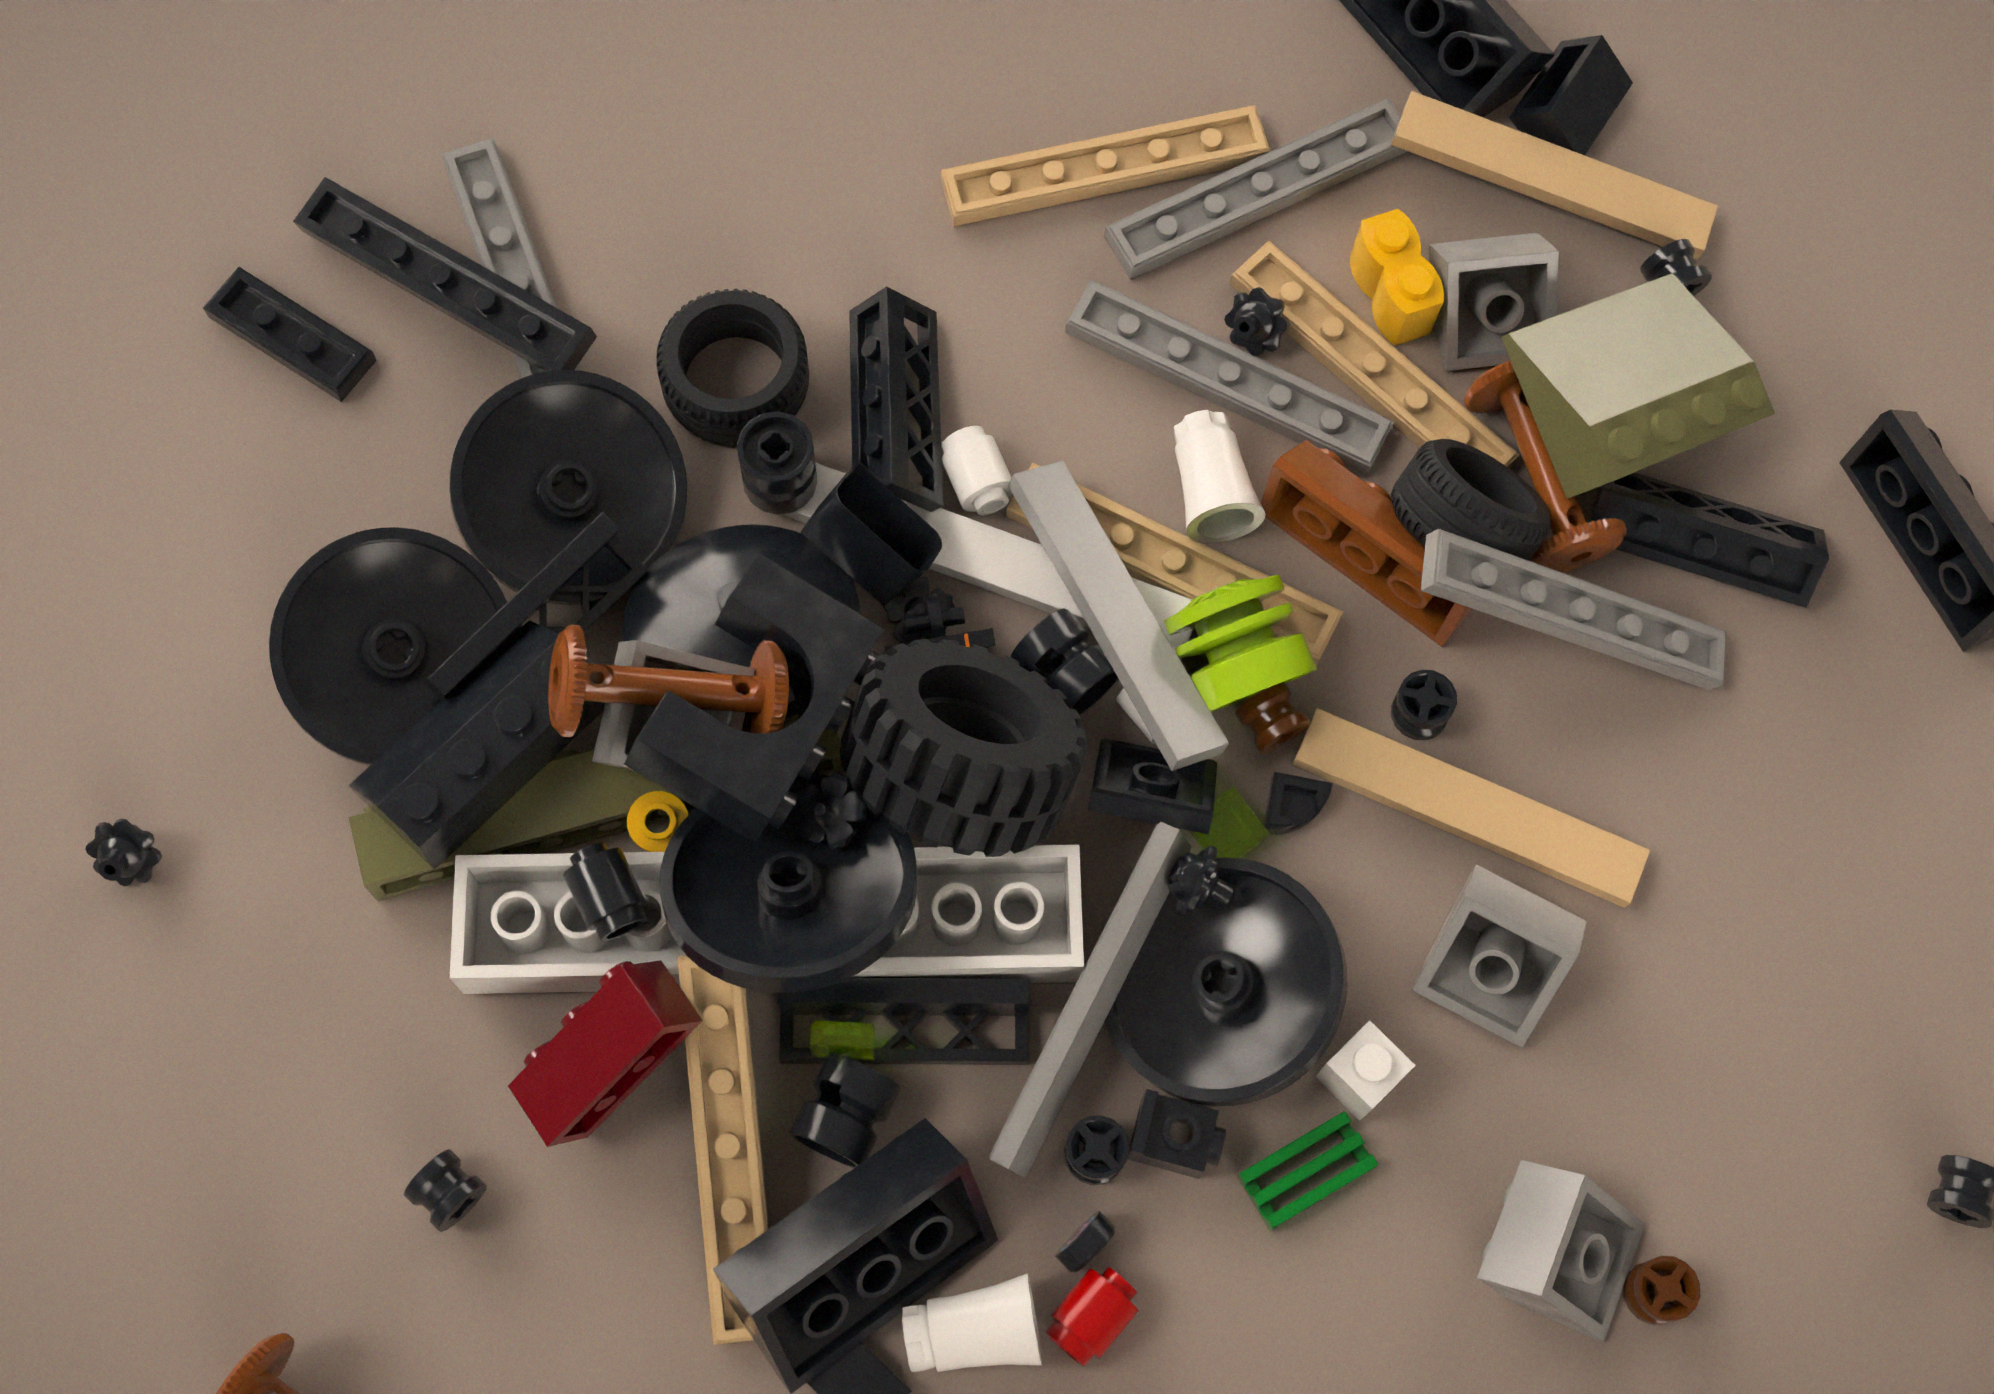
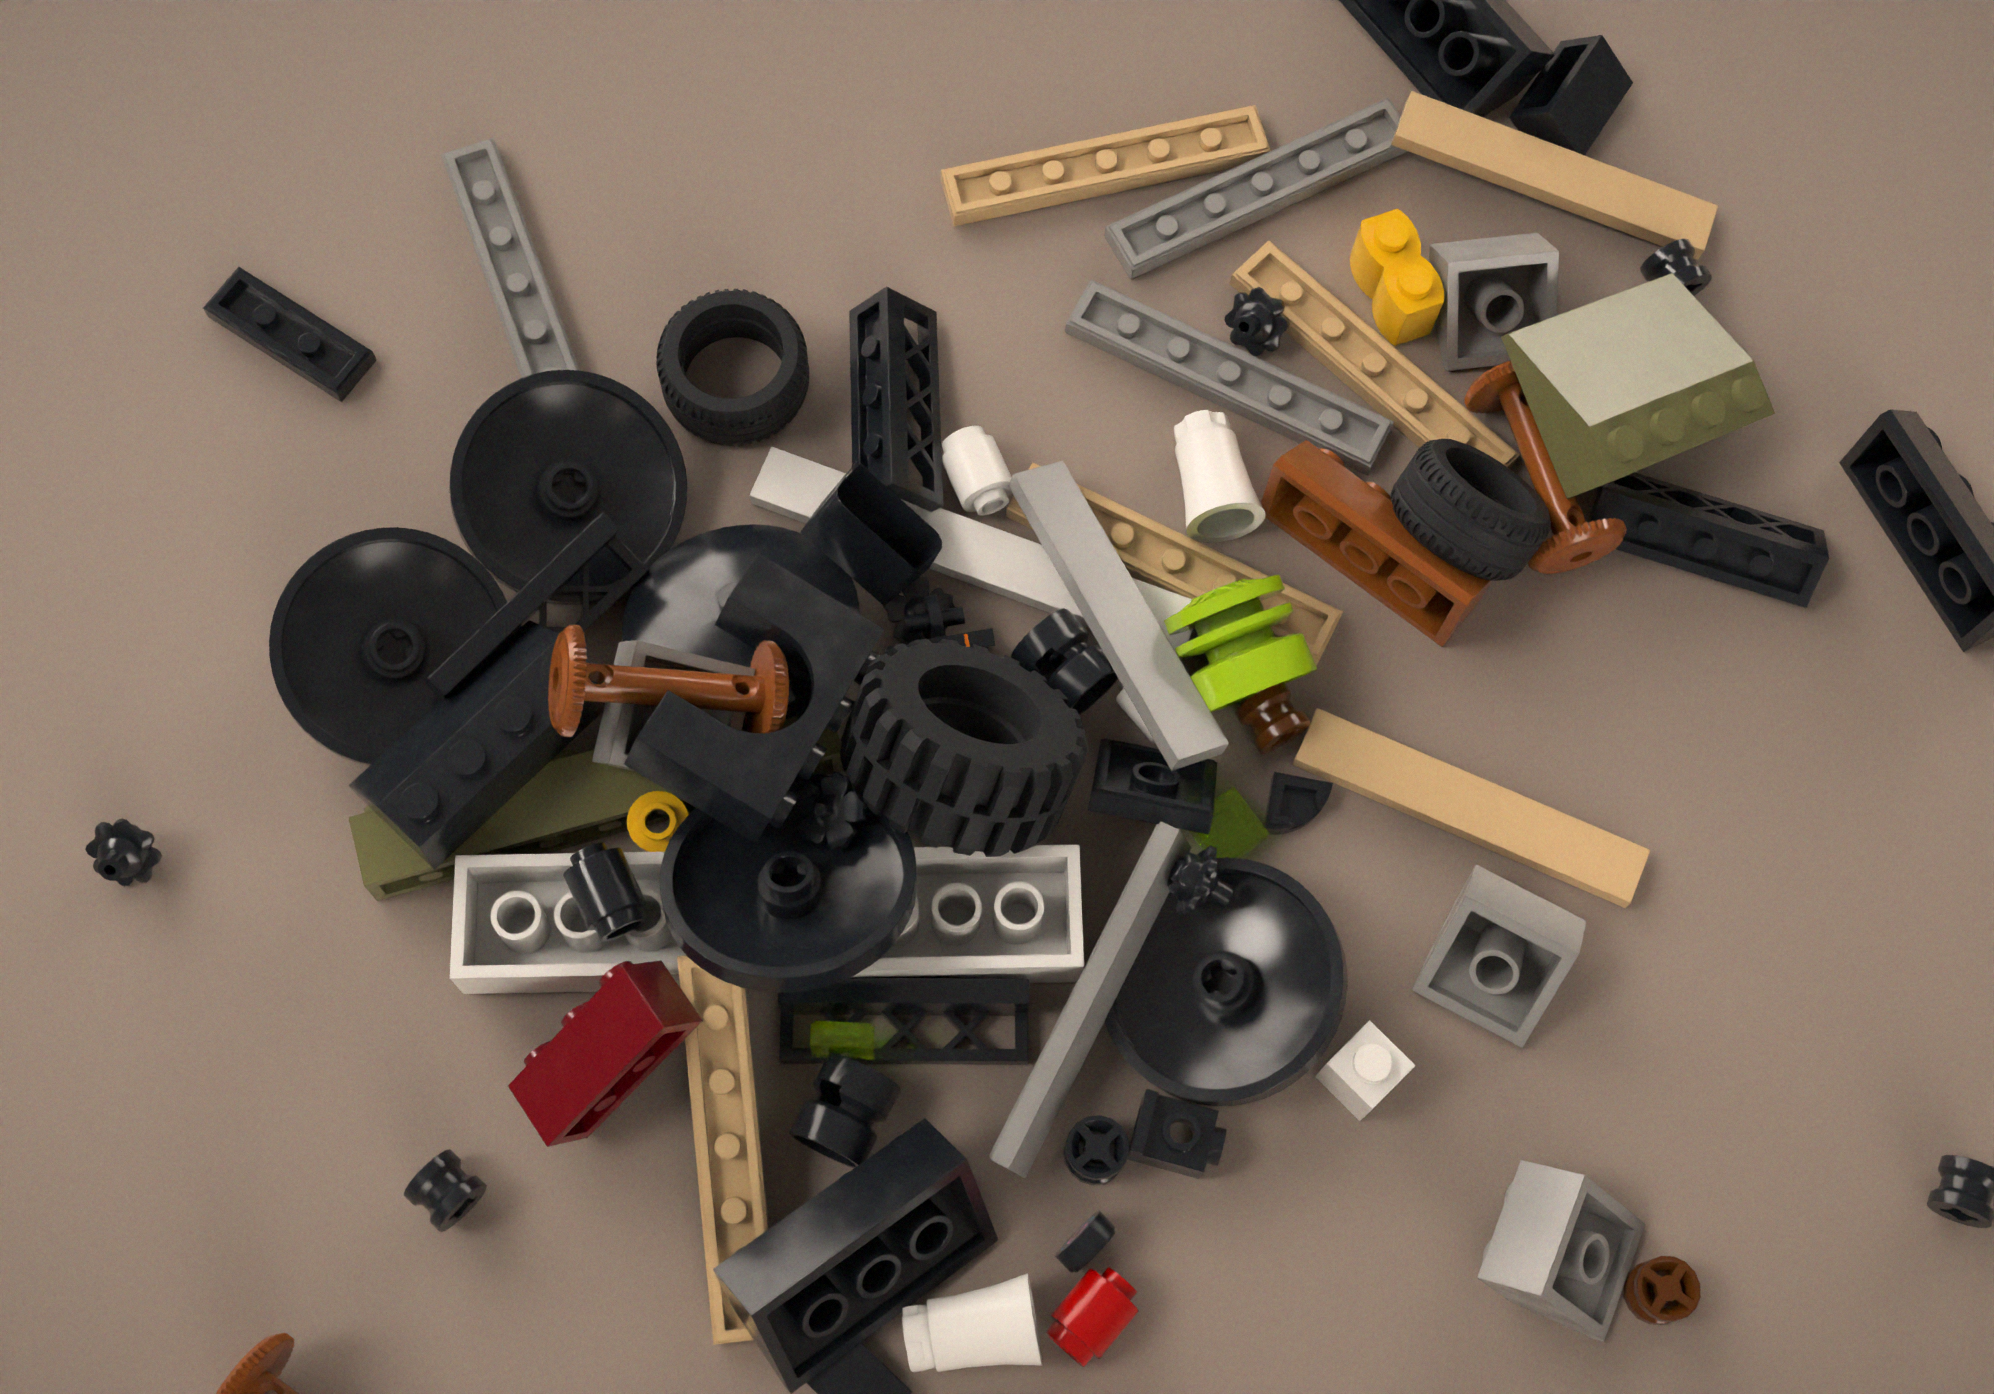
(444, 278): black plate -> none
(777, 462): black wheel -> none
(1351, 1143): green tile -> none
(1429, 692): black wheel -> none
(1572, 609): light grey tile -> none

